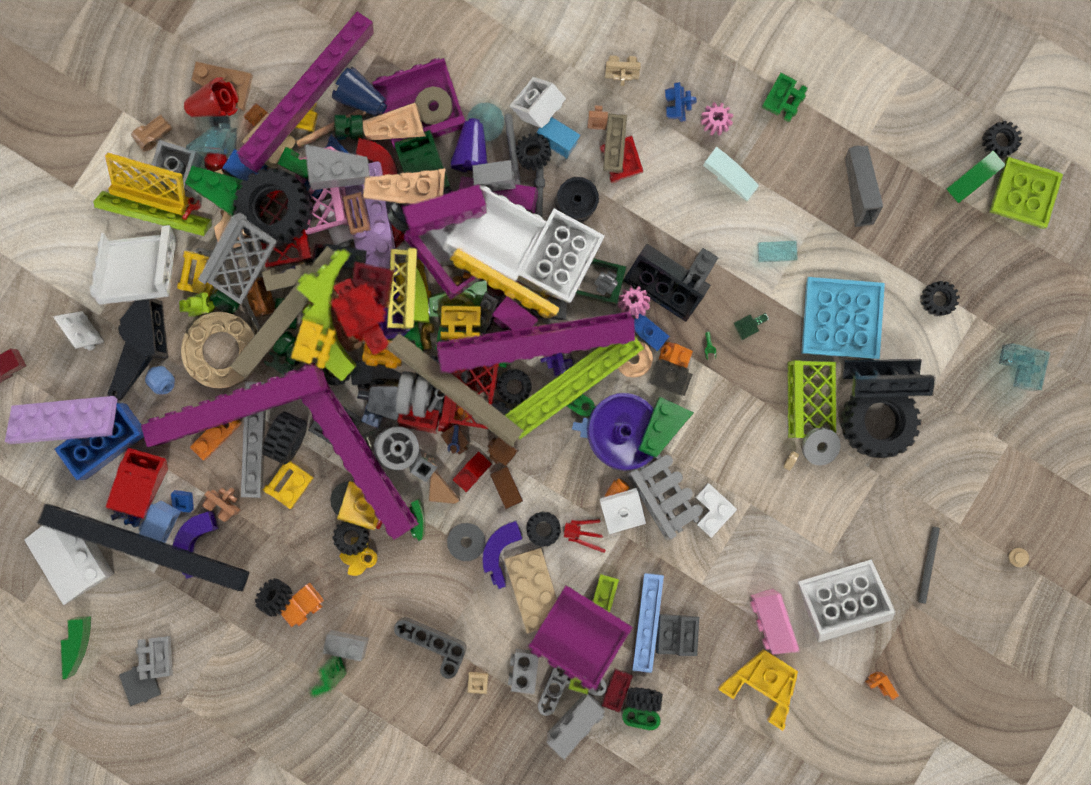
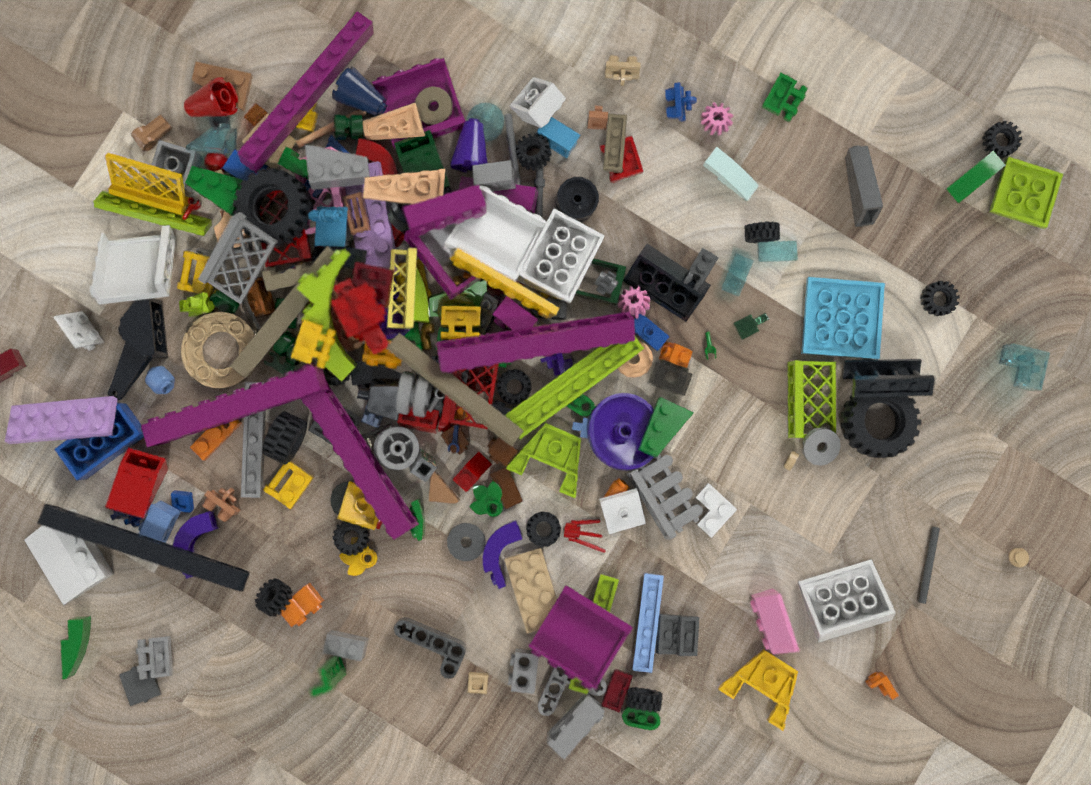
(330, 225): none -> dark azure hinge
(485, 497): none -> green plate
(554, 449): none -> lime wing
(737, 274): none -> clear light blue slope
(762, 232): none -> black tyre

